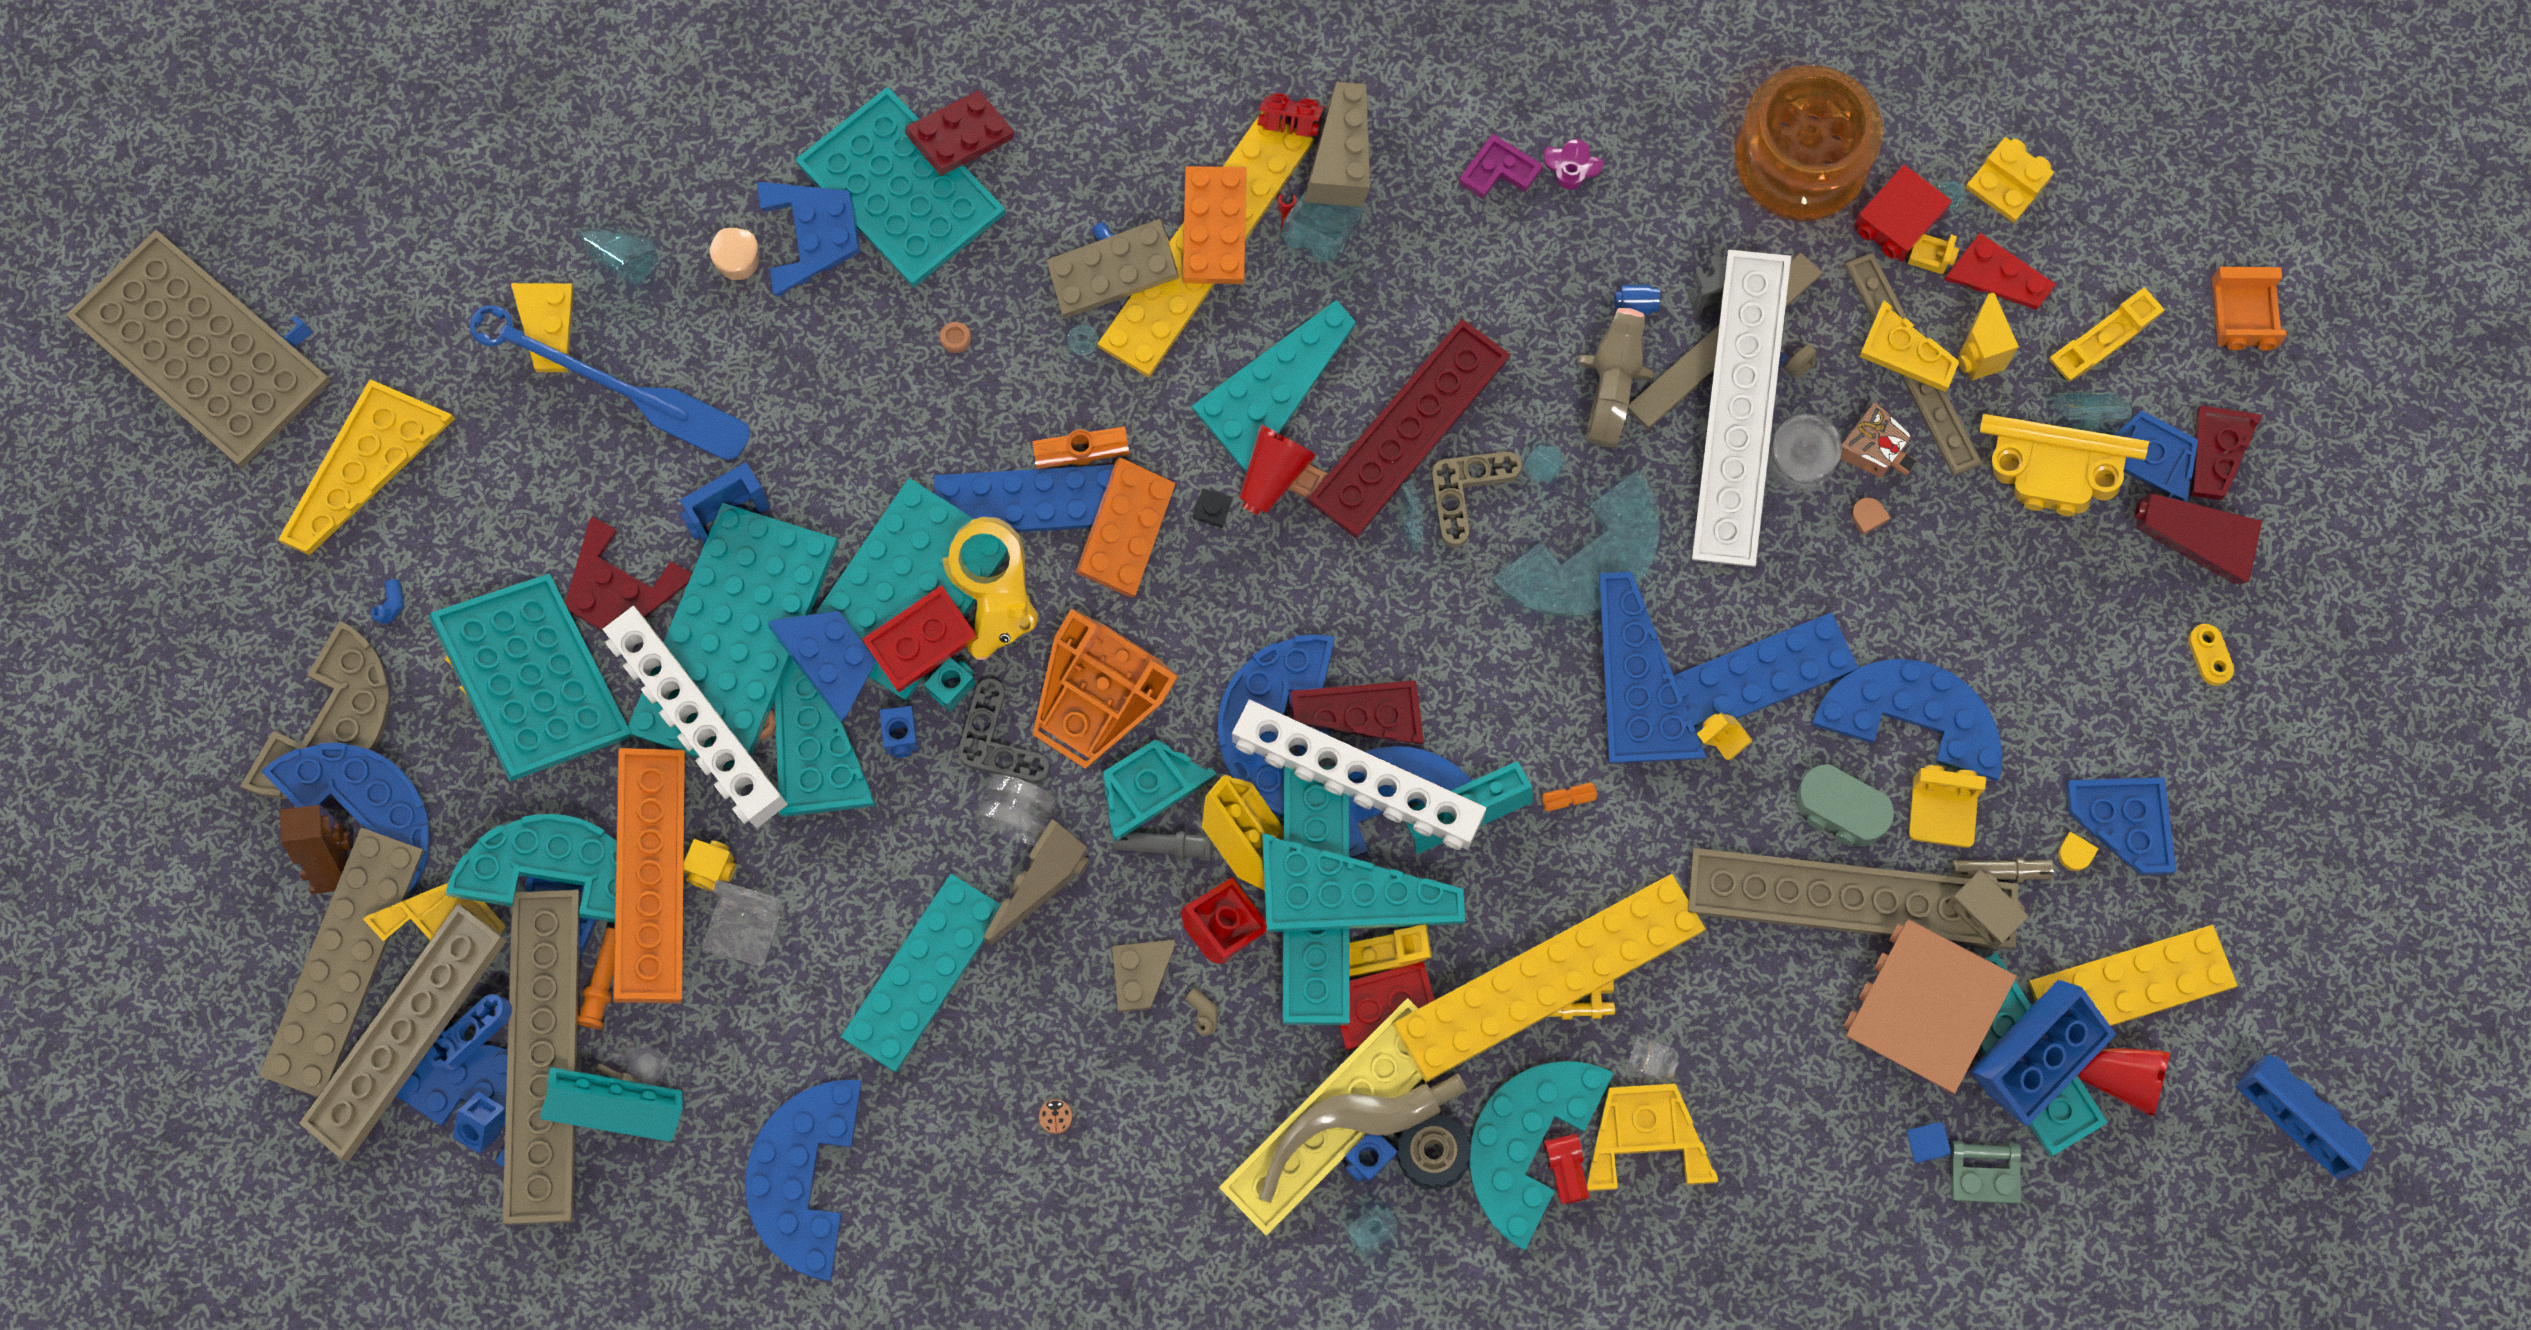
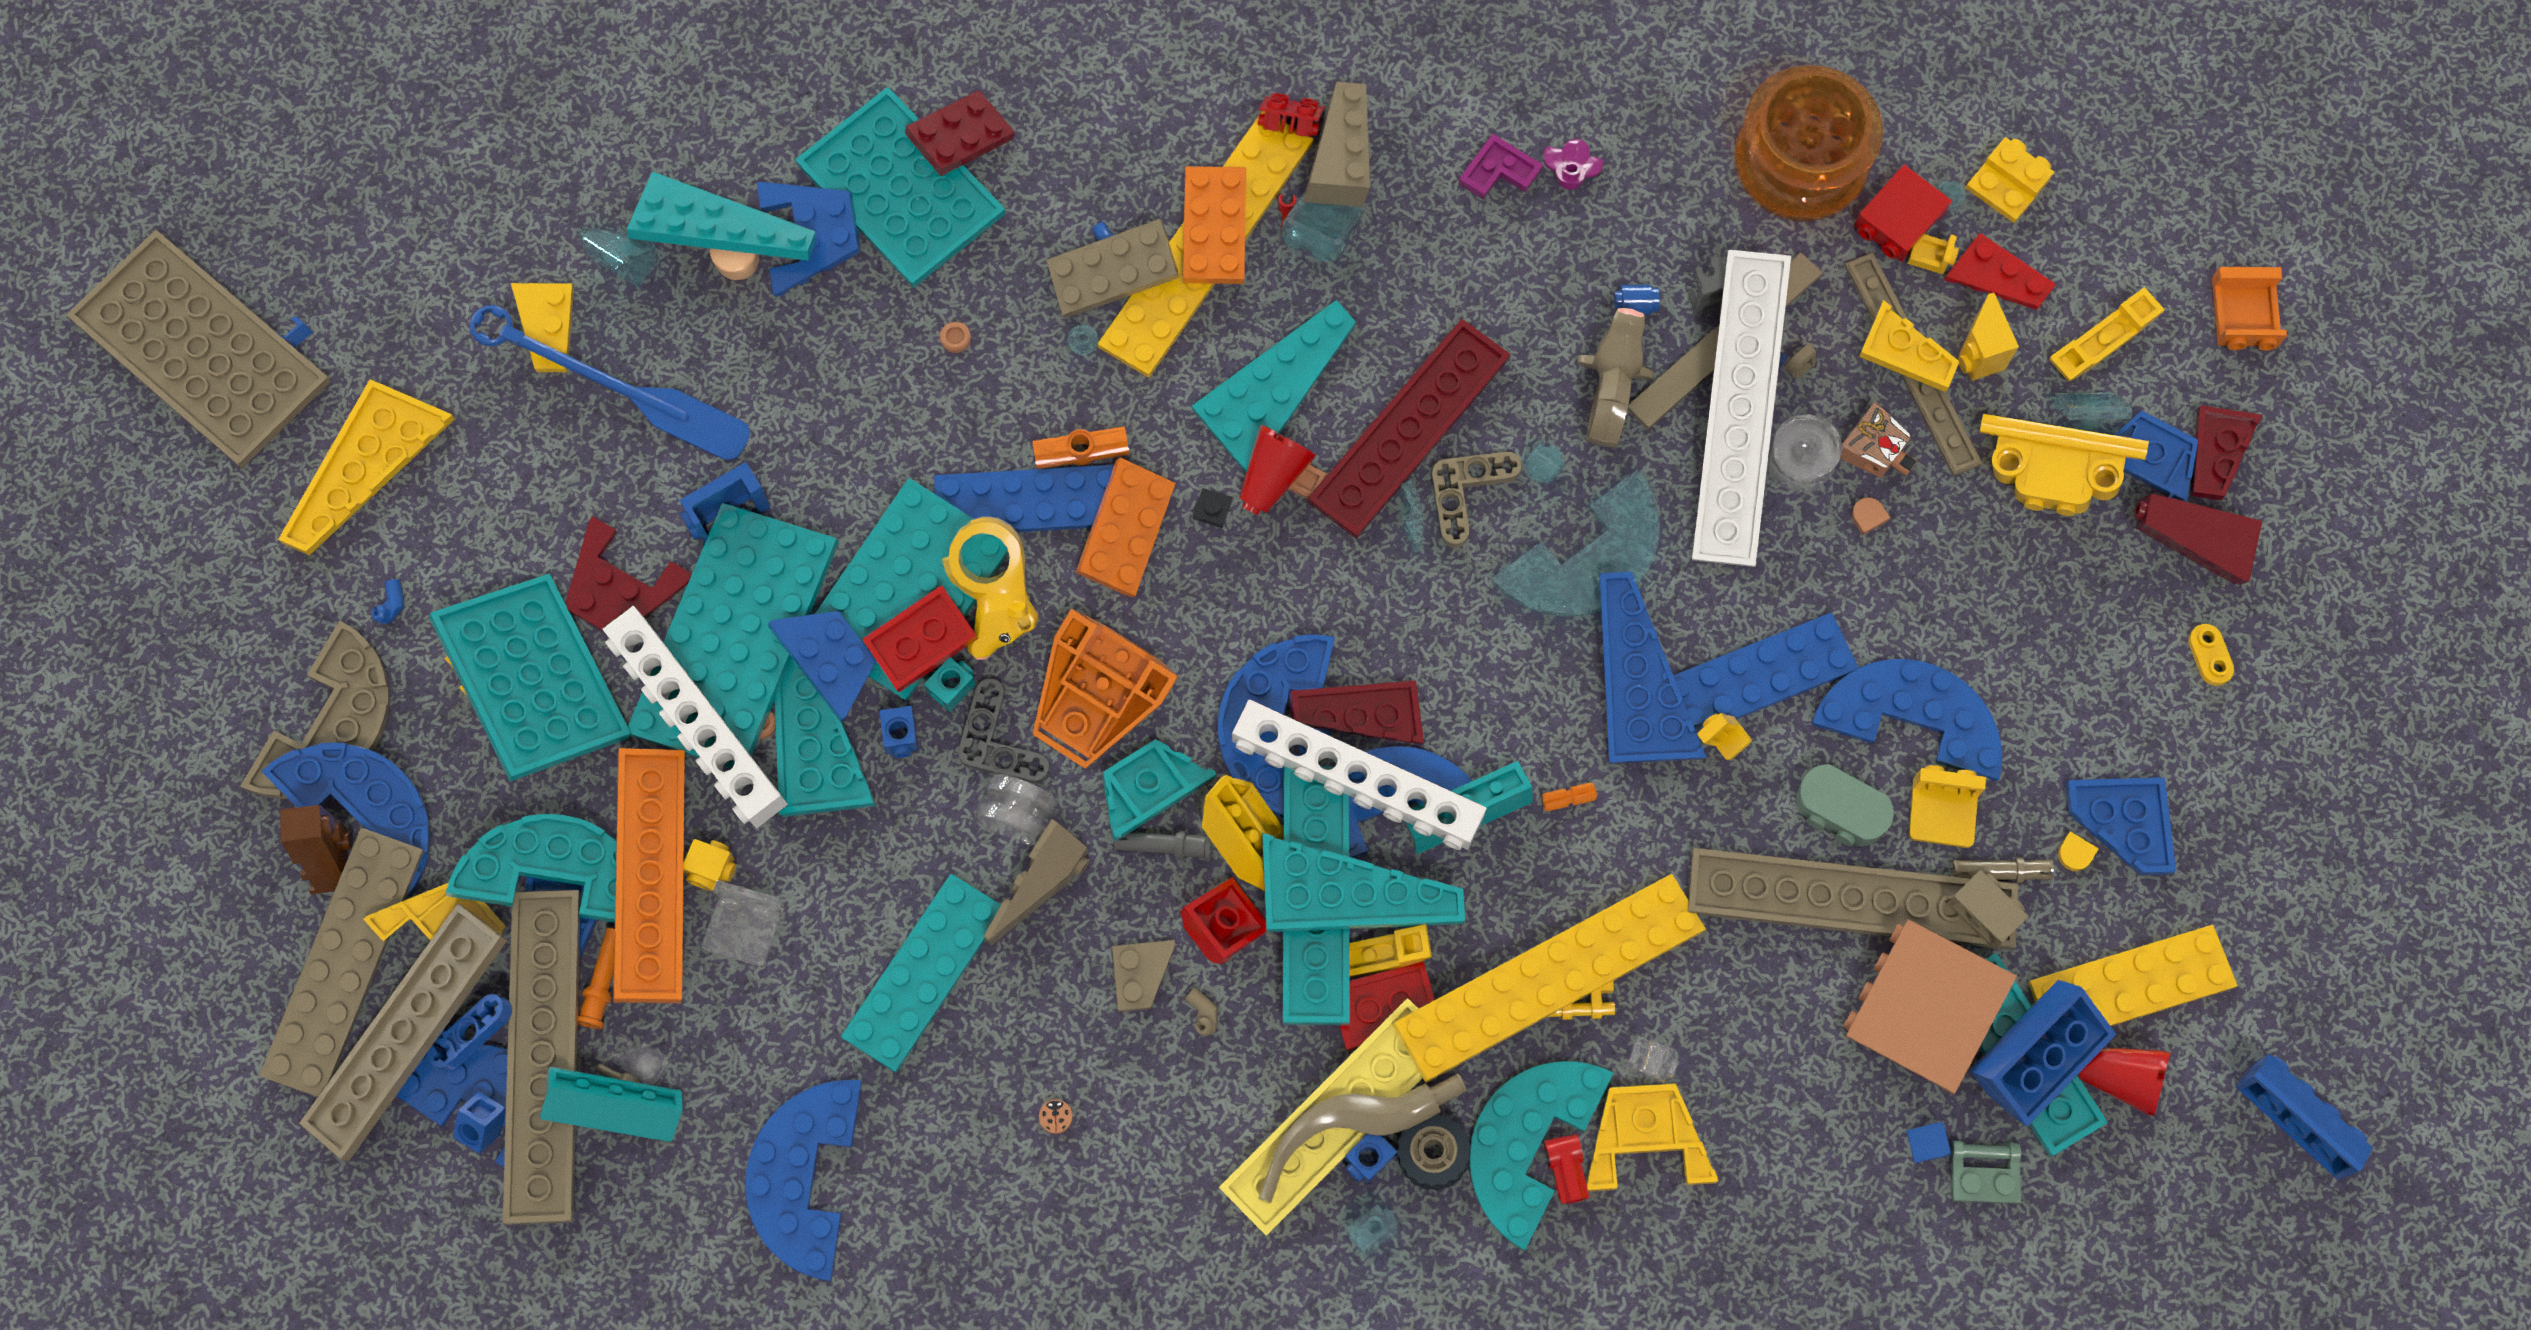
(696, 218): none -> teal wing

